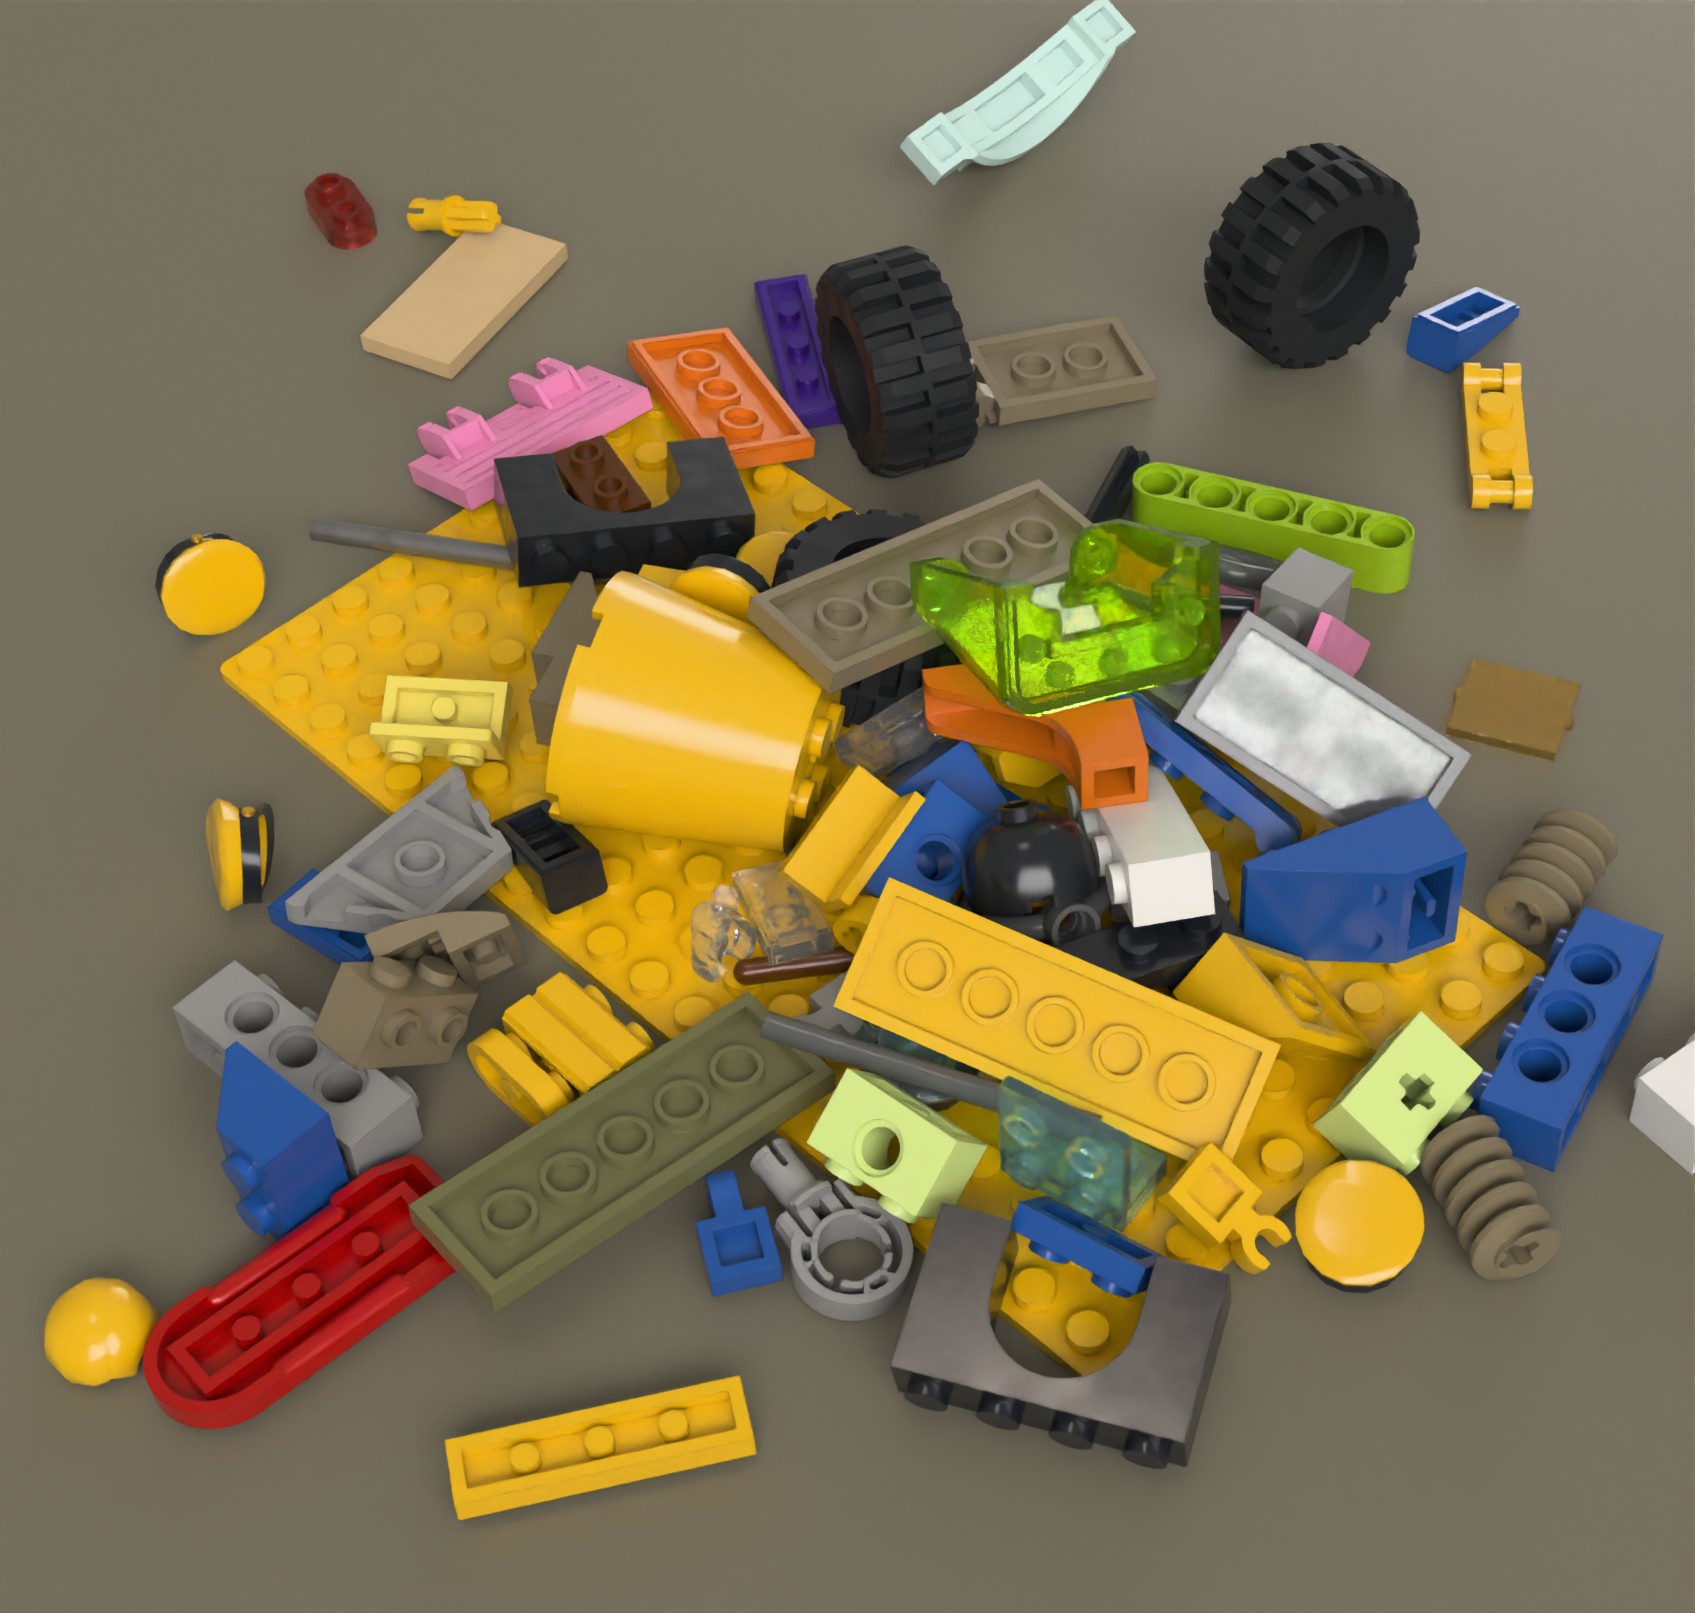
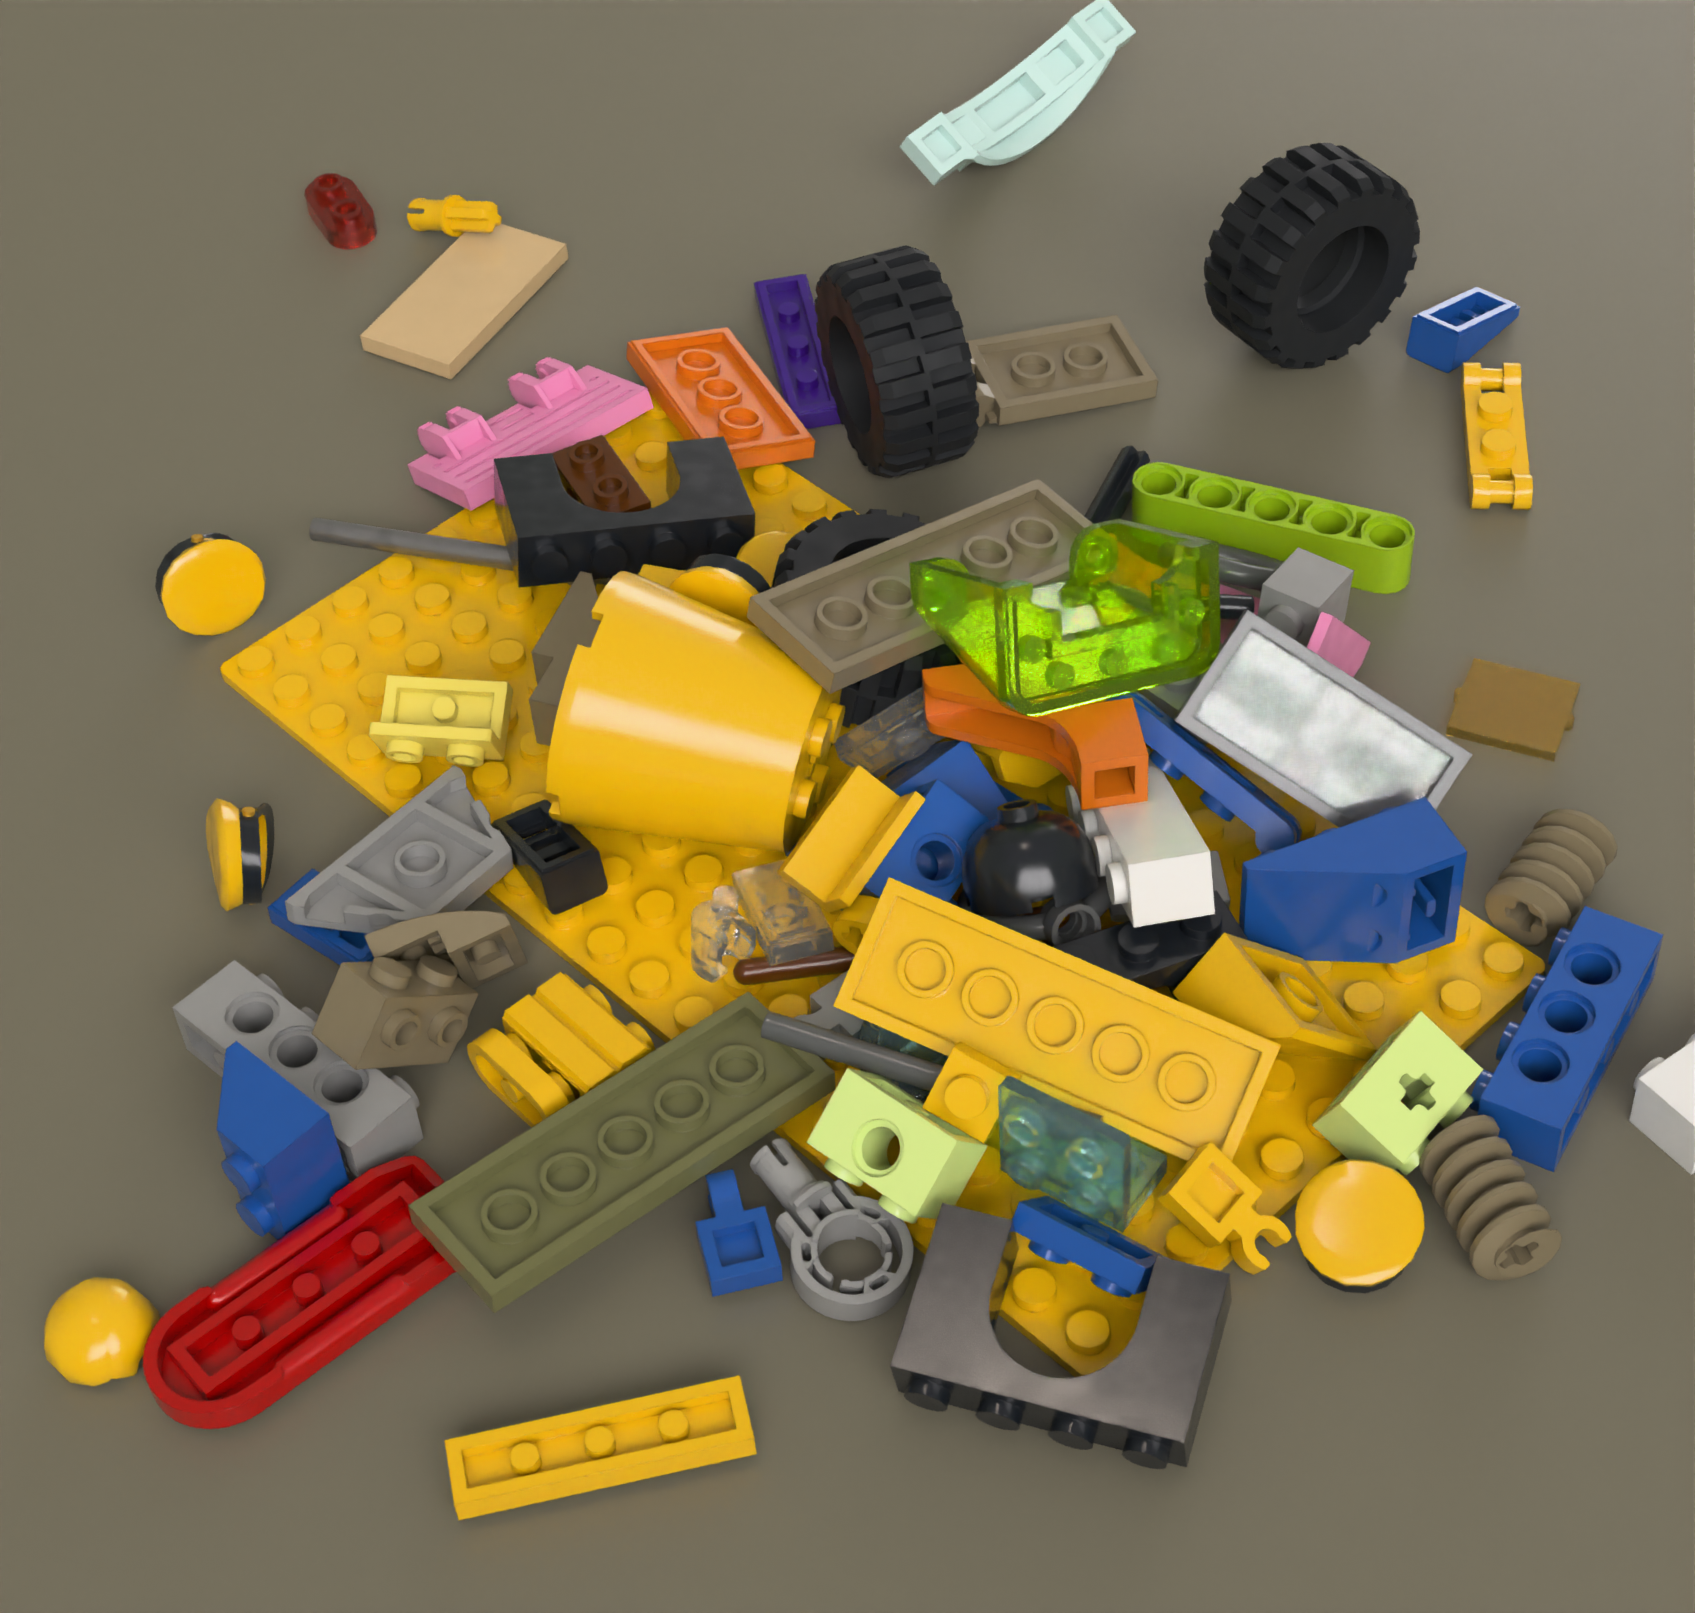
(968, 1092): none -> yellow plate

